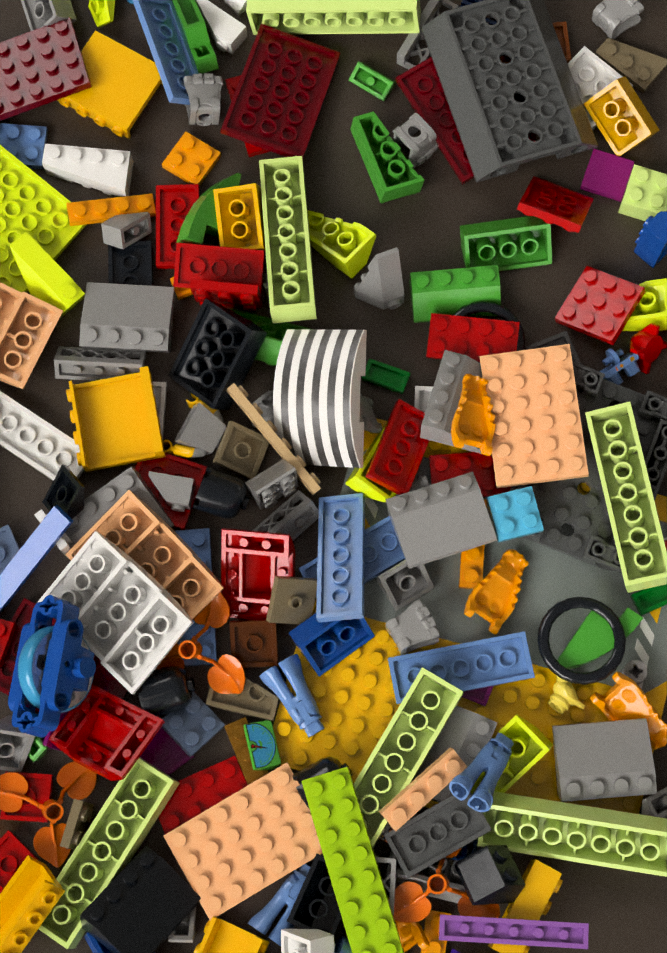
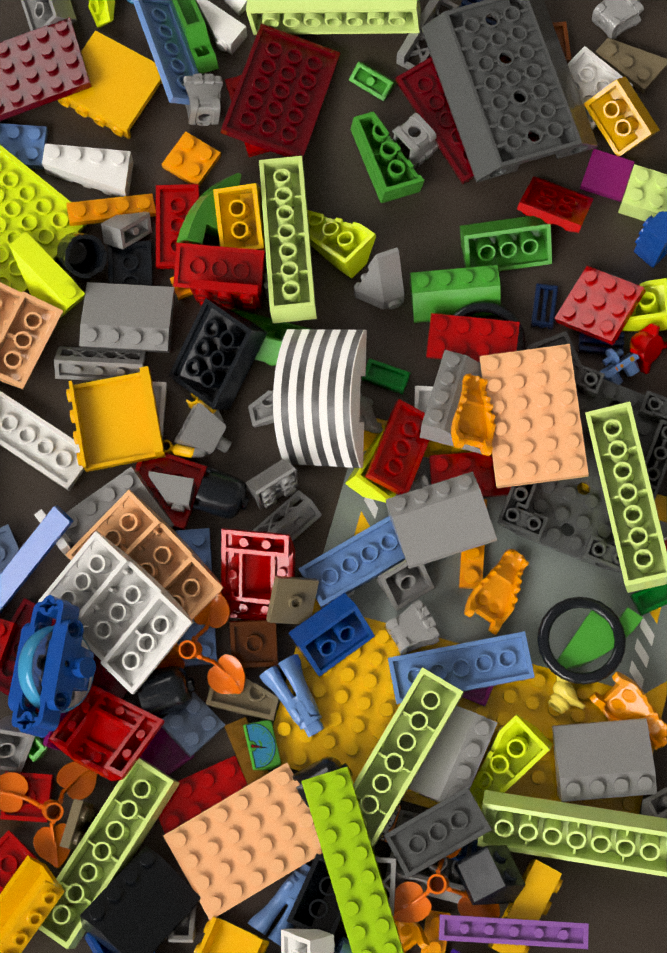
(66, 493): black slope -> none
(82, 254): none -> black cylinder
(241, 450): dark tan plate -> none
(268, 430): tan plate -> none
(341, 558): medium blue plate -> none
(422, 789): light nougat plate -> none
(490, 760): medium blue piece -> none
(515, 514): medium azure plate -> none
(542, 323): none -> dark blue tile
(598, 350): none -> dark blue tile
(629, 671): light grey wheel -> none

